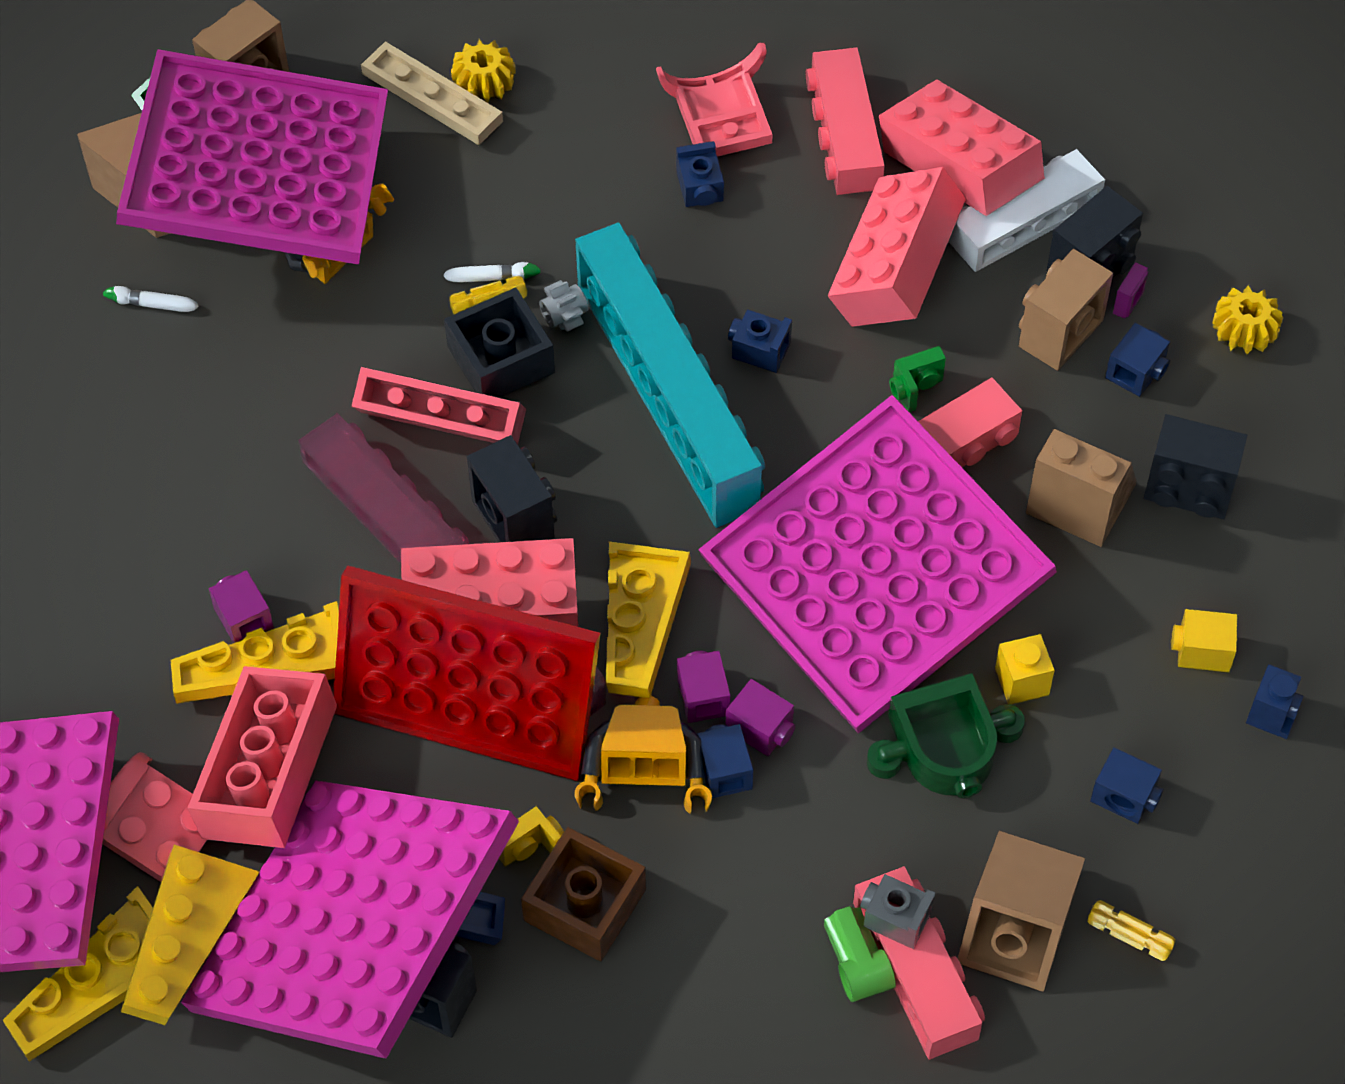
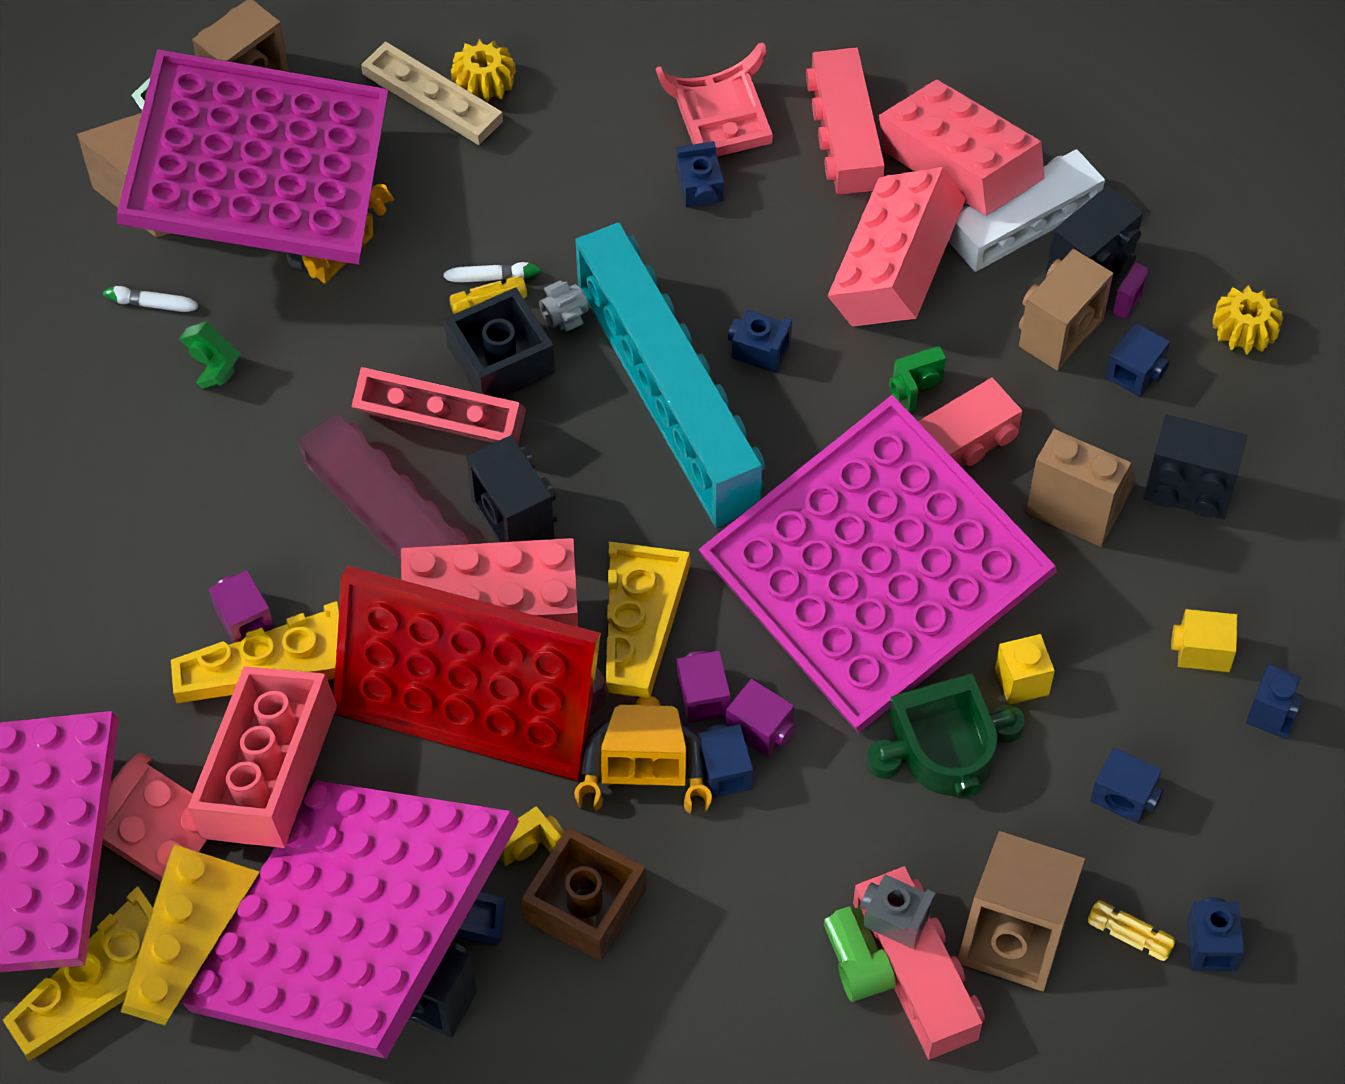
(212, 349): none -> green bracket
(1215, 935): none -> dark blue brick

